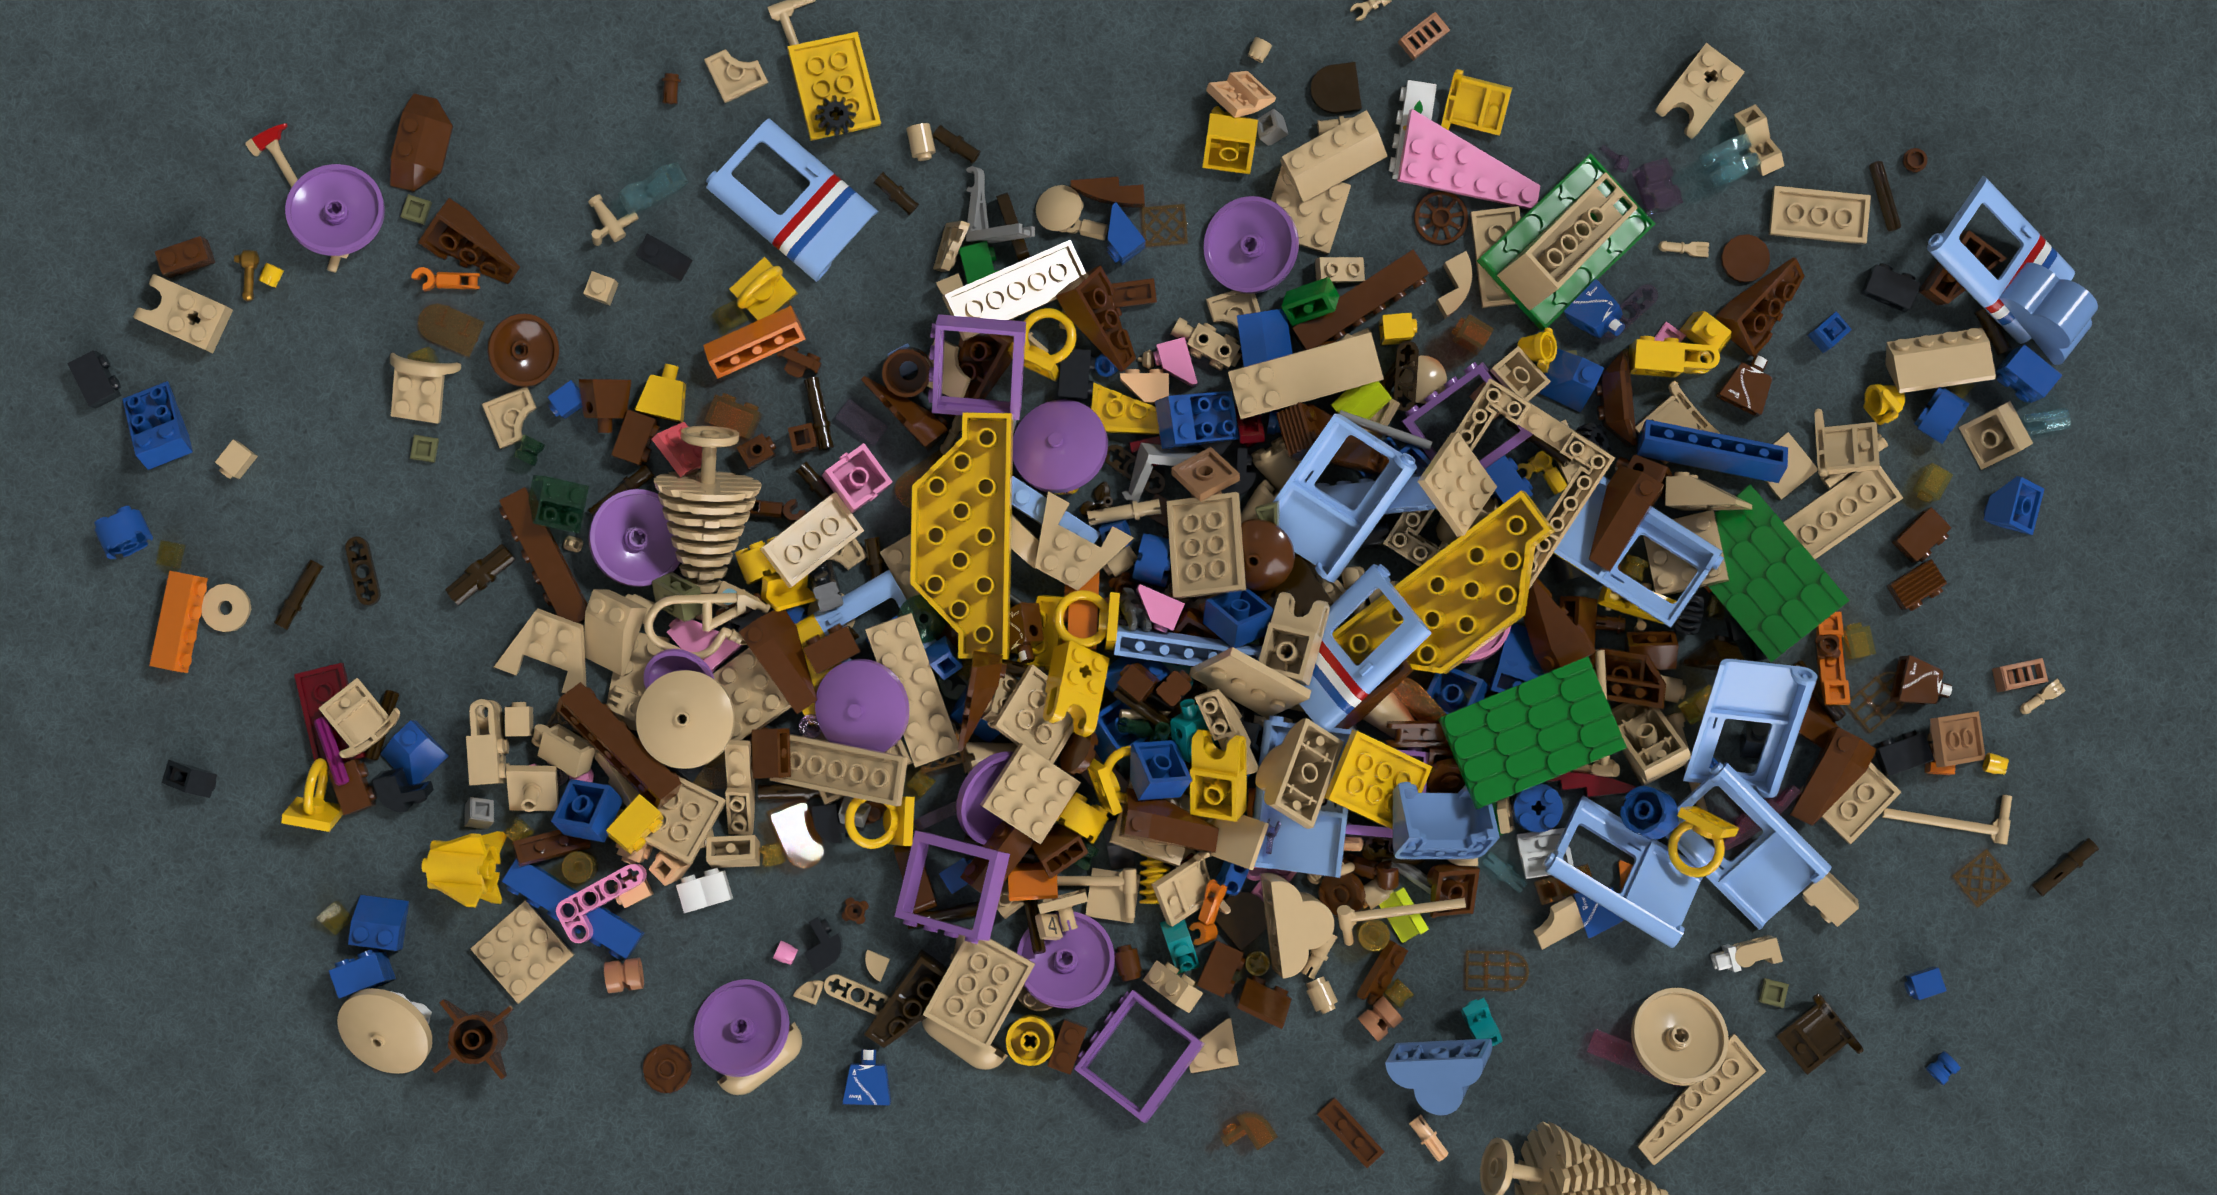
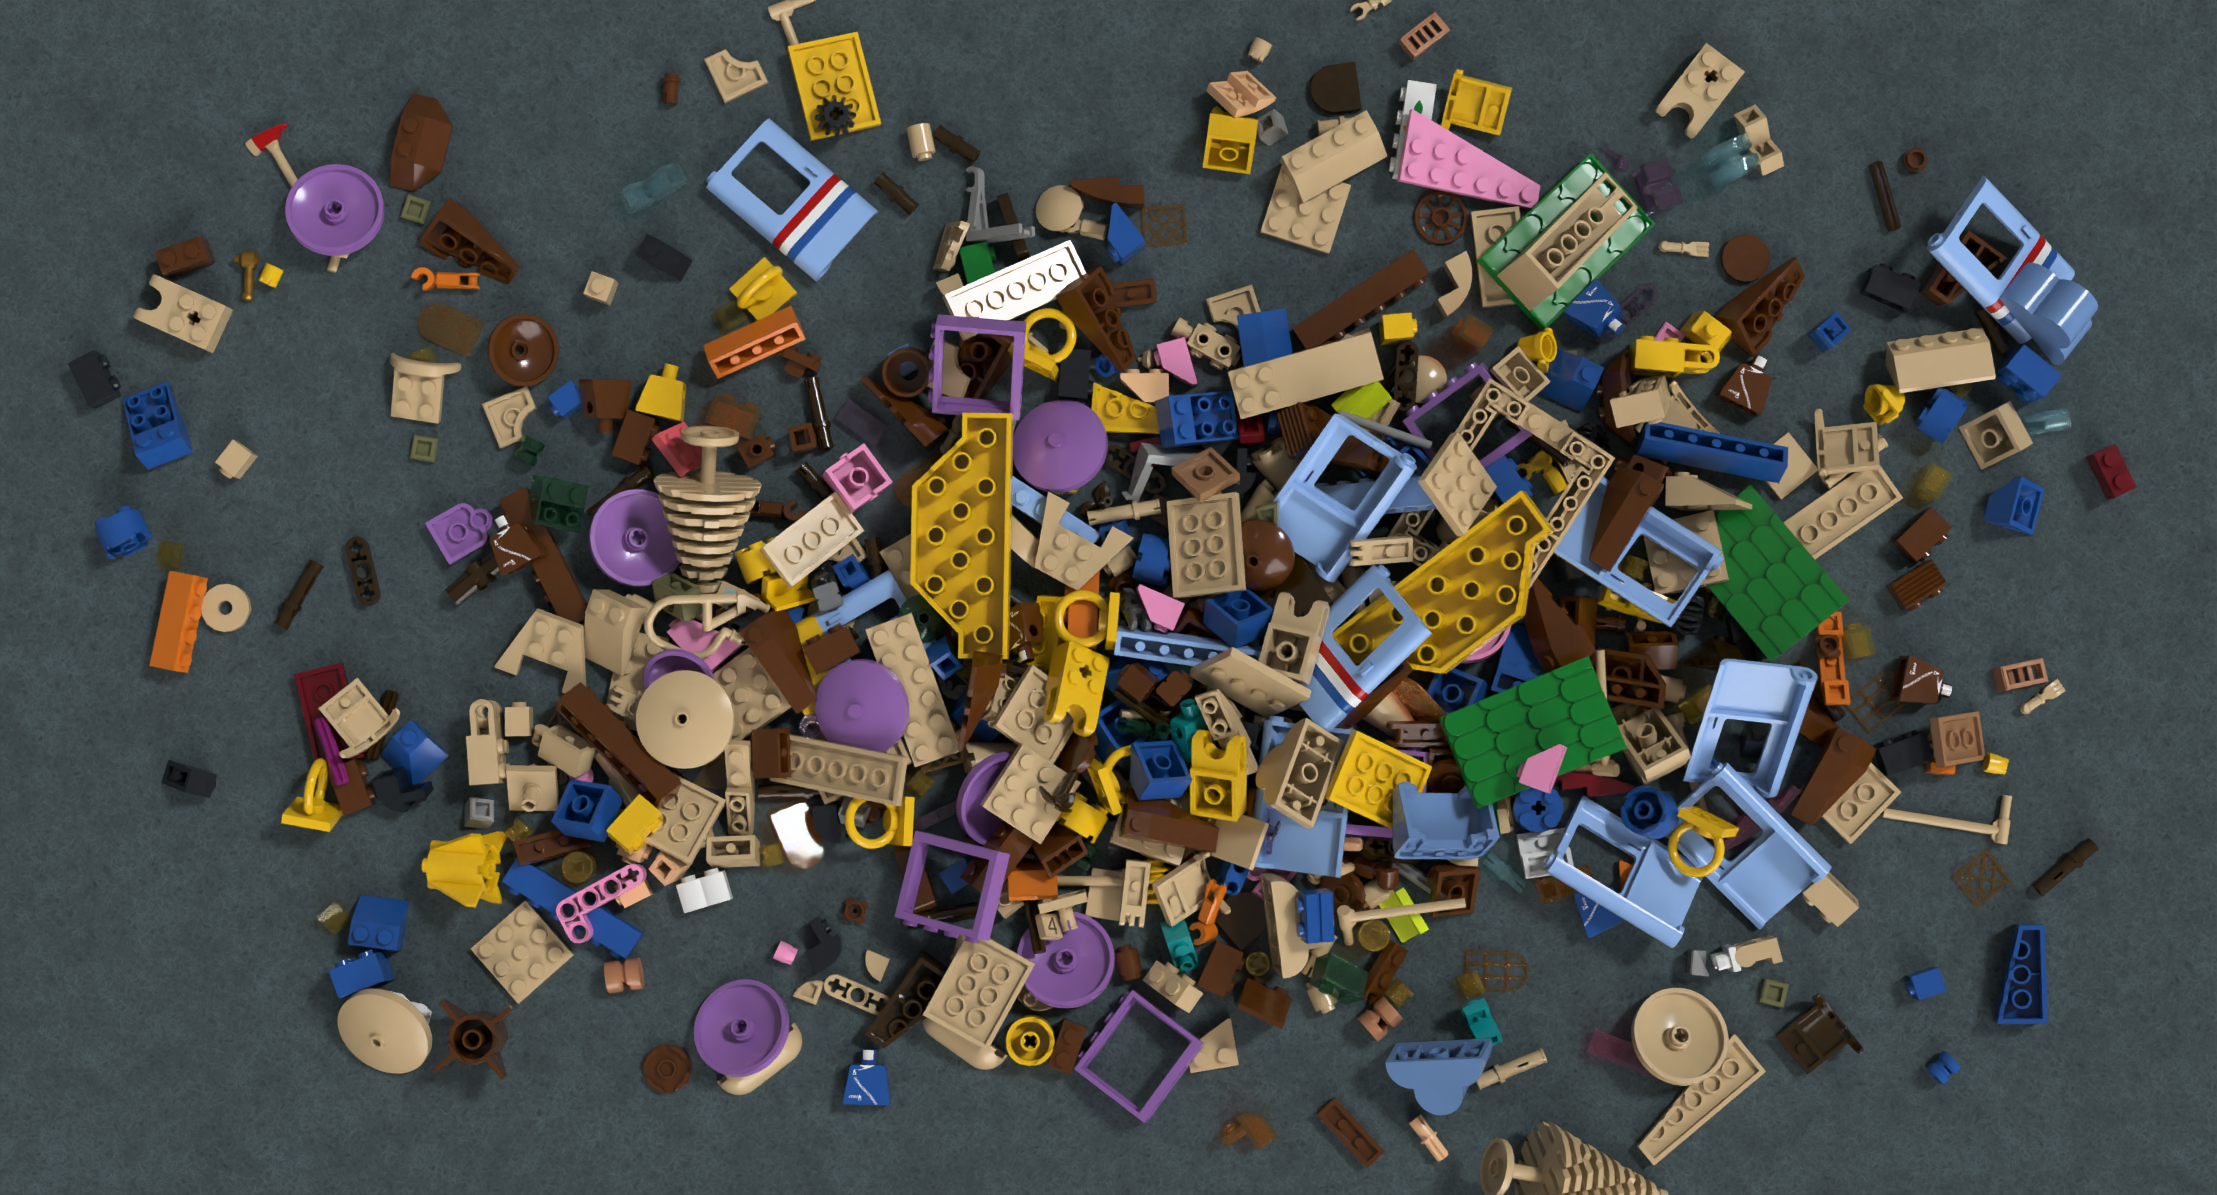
(460, 531): none -> medium lavender plate
(515, 546): none -> reddish brown torso
(573, 544): tan rock -> none
(610, 223): tan piece -> none
(851, 572): none -> blue brick
(1064, 799): none -> dark brown plant
(1135, 891): none -> tan hinge
(1251, 244): medium lavender dish -> none
(1310, 301): green brick -> none
(1315, 916): none -> blue brick
(1339, 978): none -> clear green brick
(1340, 269): tan plate -> none
(1381, 550): none -> tan hinge
(1471, 984): none -> clear yellow slope
(1509, 1069): none -> tan pin
(1542, 769): none -> bright pink slope
(1562, 921): tan tile -> none
(1645, 402): none -> tan wedge
(1696, 962): none -> light grey slope
(1819, 215): tan plate -> none
(2024, 979): none -> blue wedge
(2111, 471): none -> dark red brick

